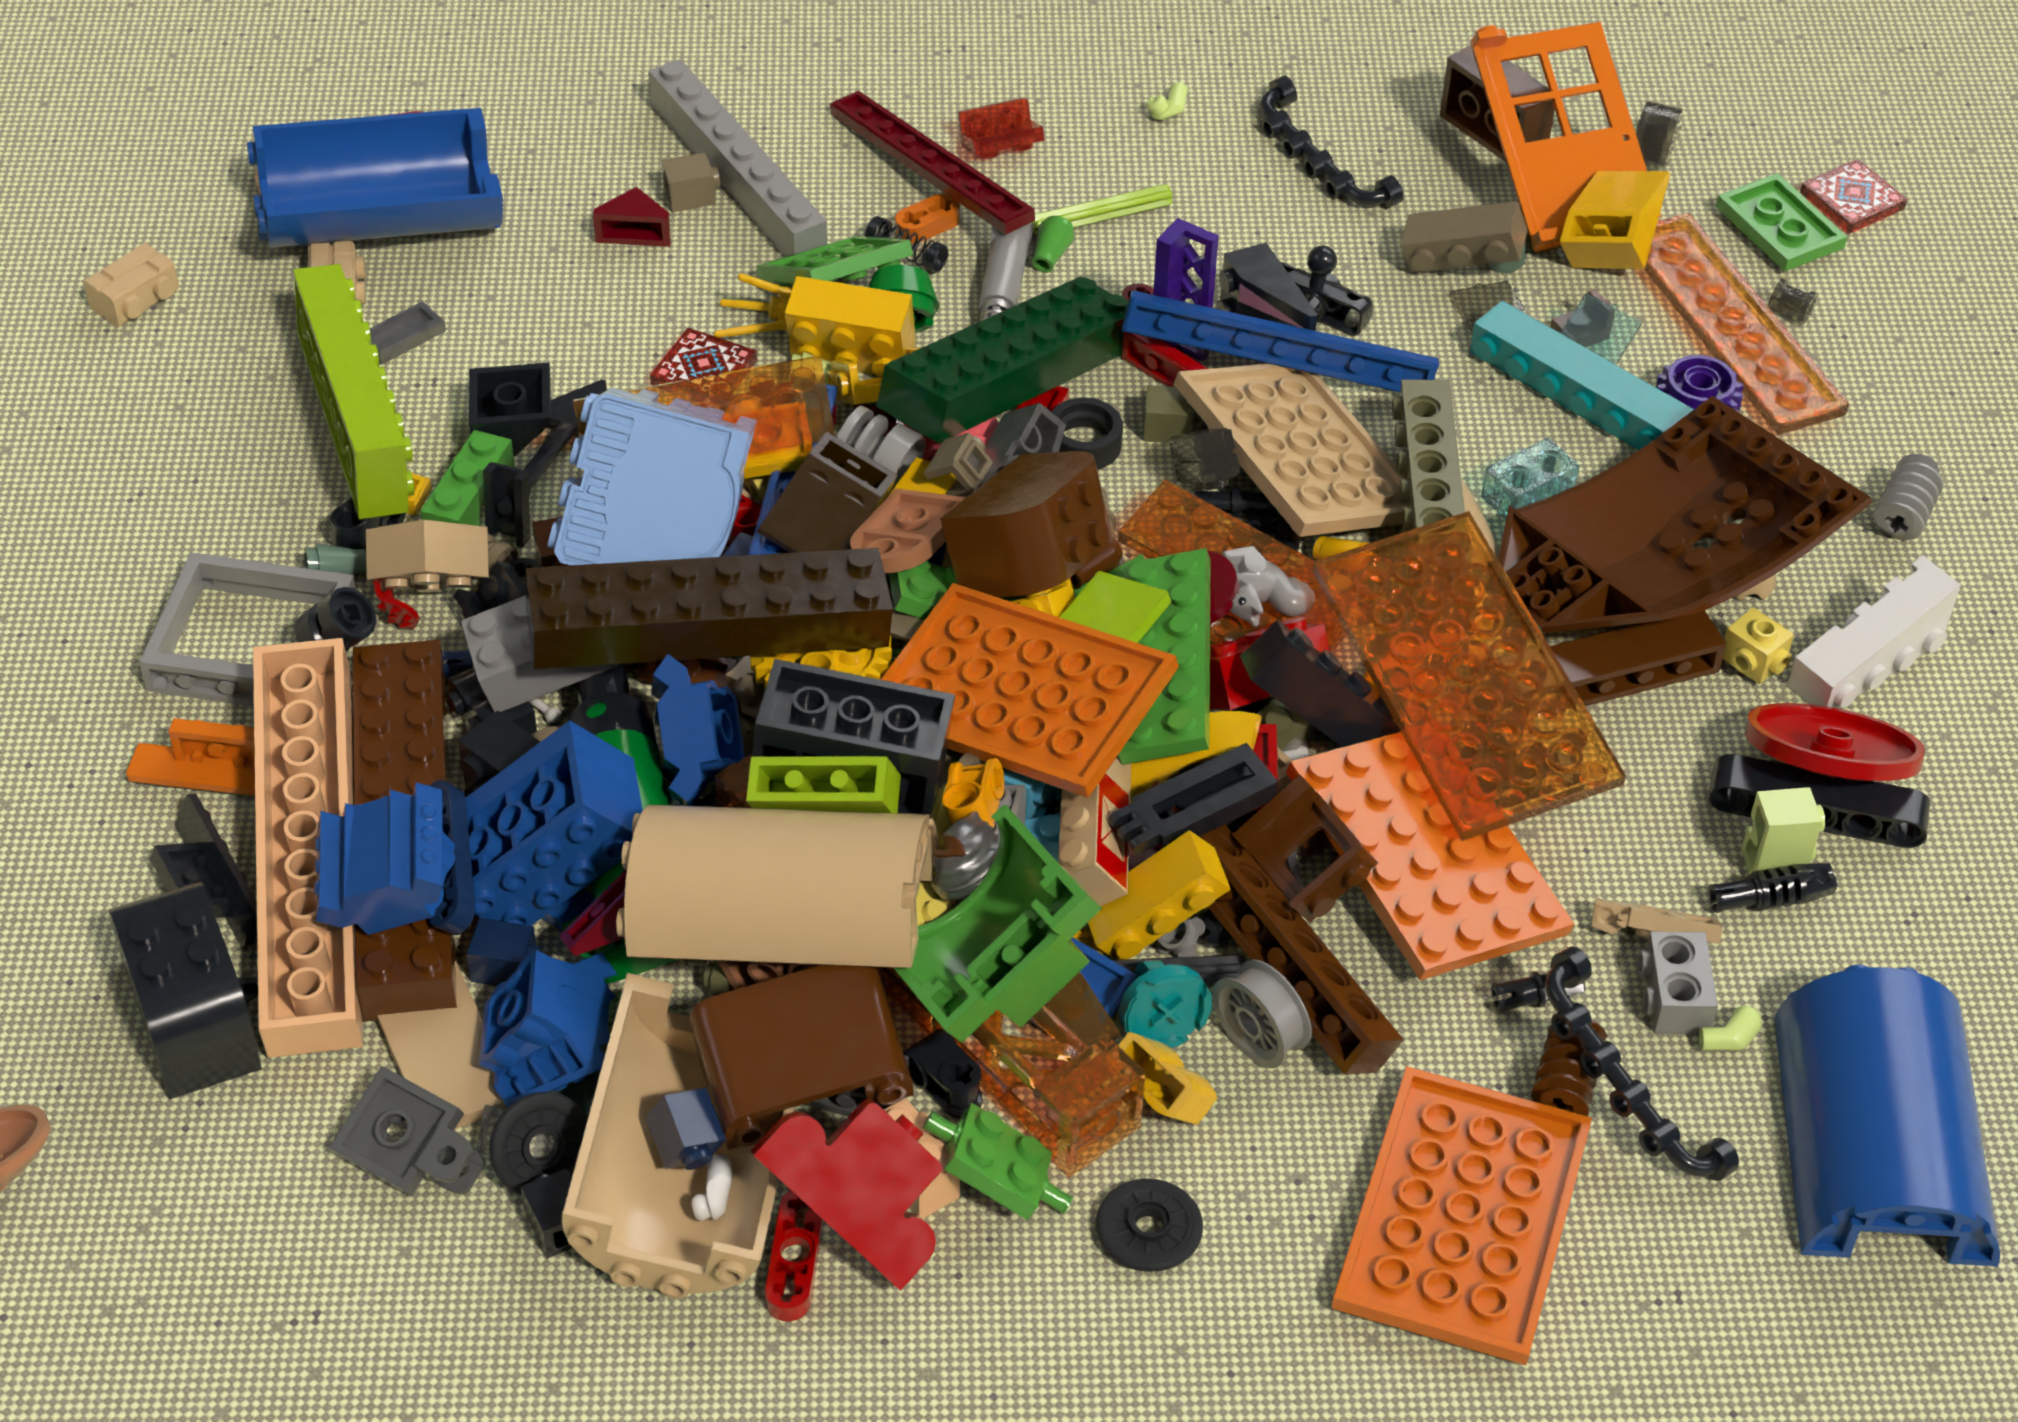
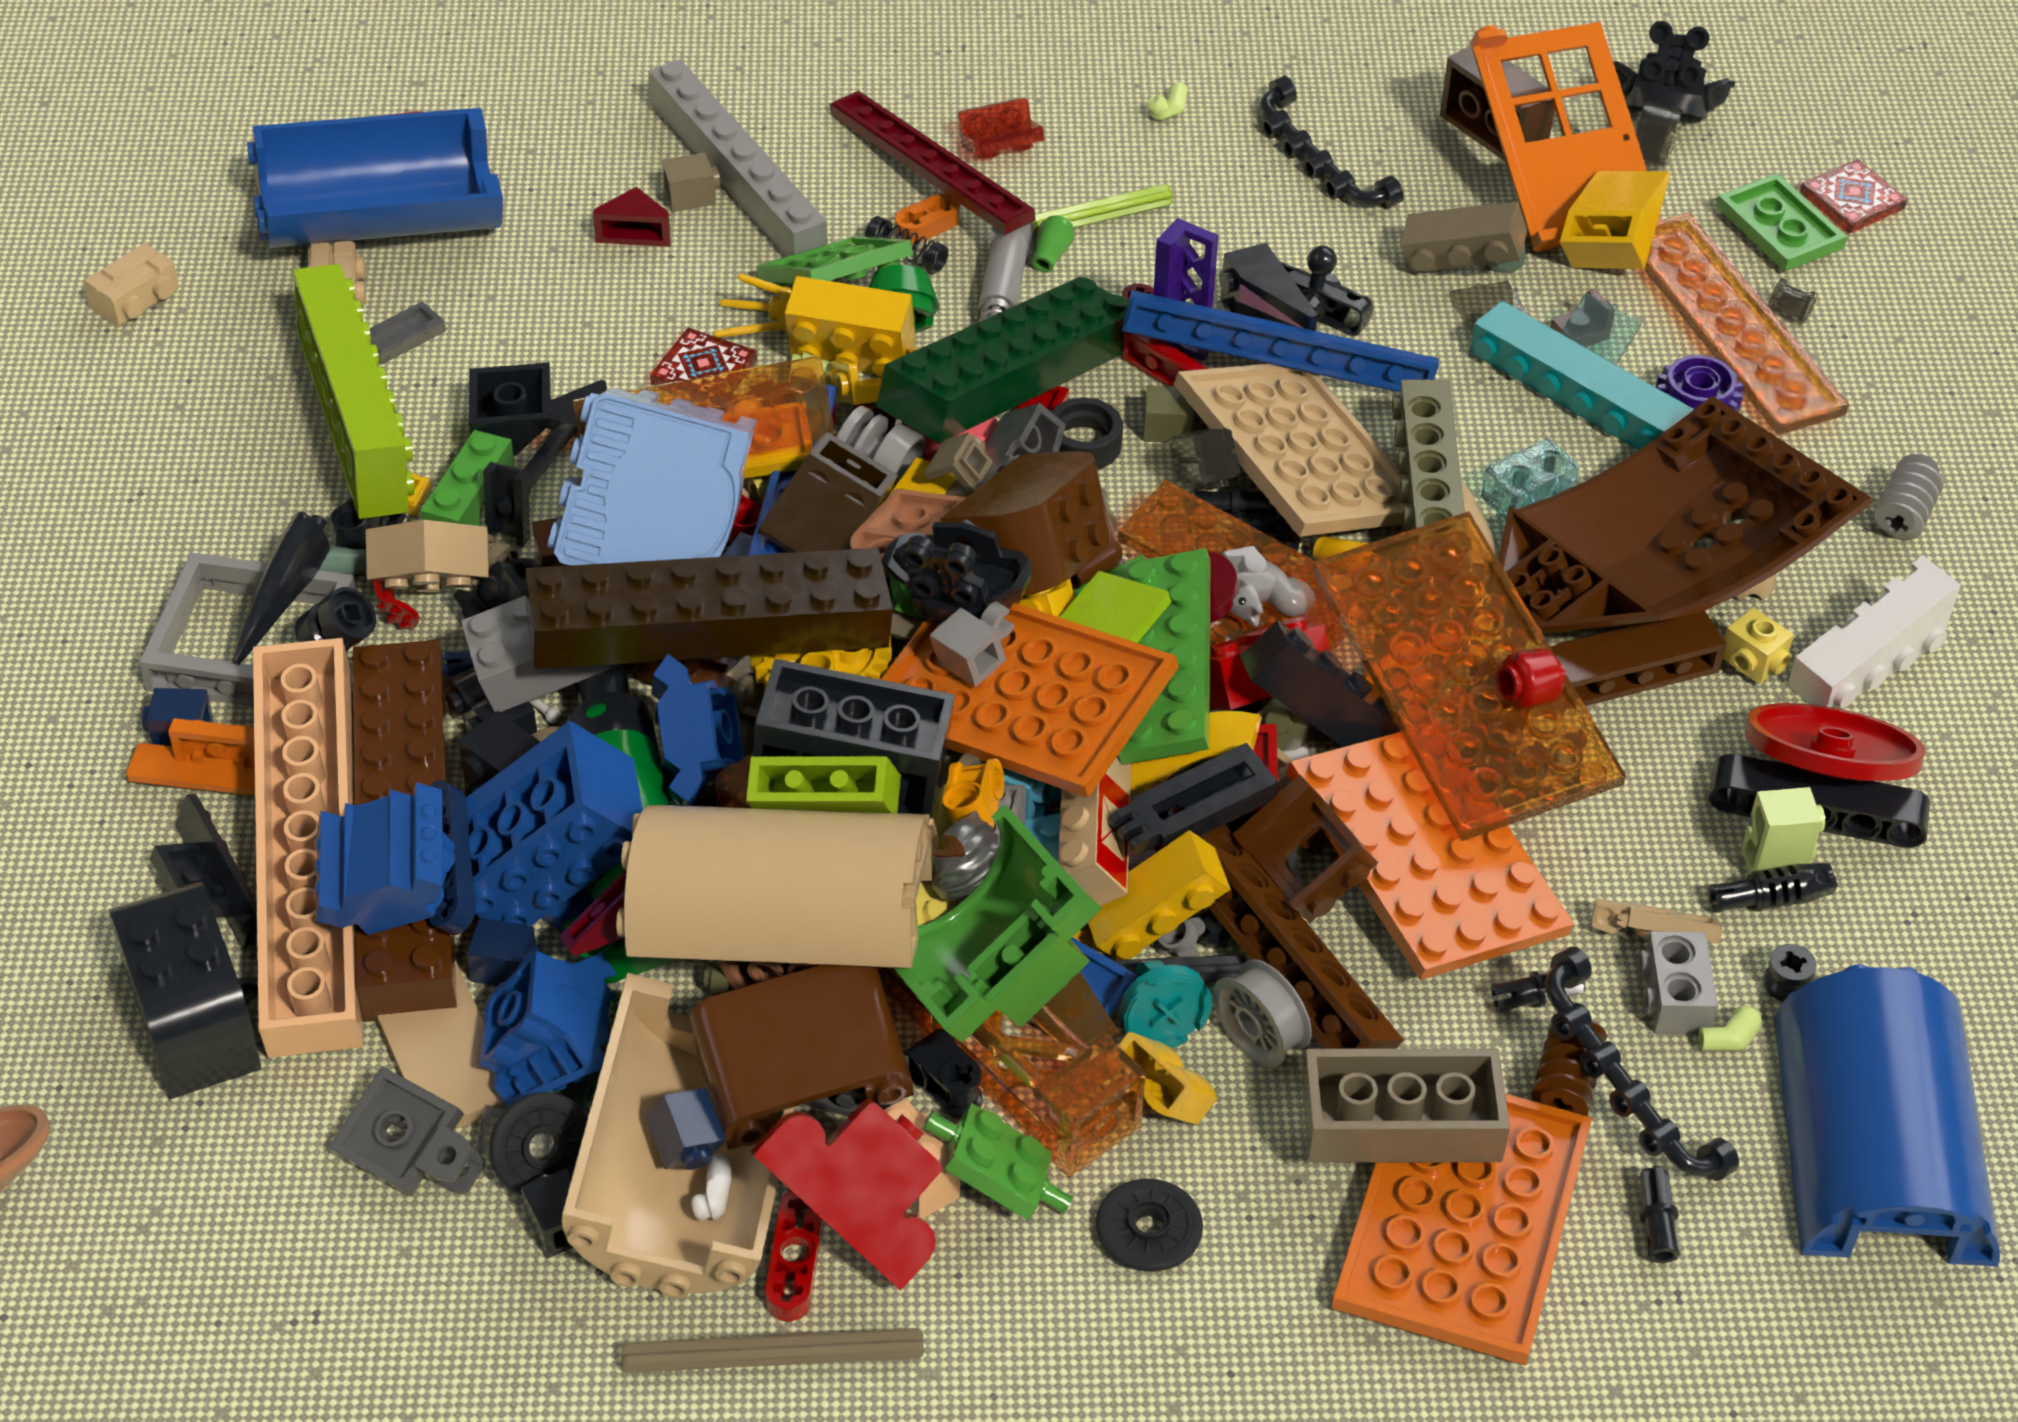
(170, 704): none -> dark blue brick
(284, 578): none -> black piece
(772, 1350): none -> dark tan axle
(956, 575): none -> black piece
(972, 645): none -> light grey brick
(1404, 1105): none -> dark tan brick
(1531, 678): none -> red head
(1659, 1215): none -> black axle
(1674, 74): none -> black piece
(1788, 970): none -> black wheel

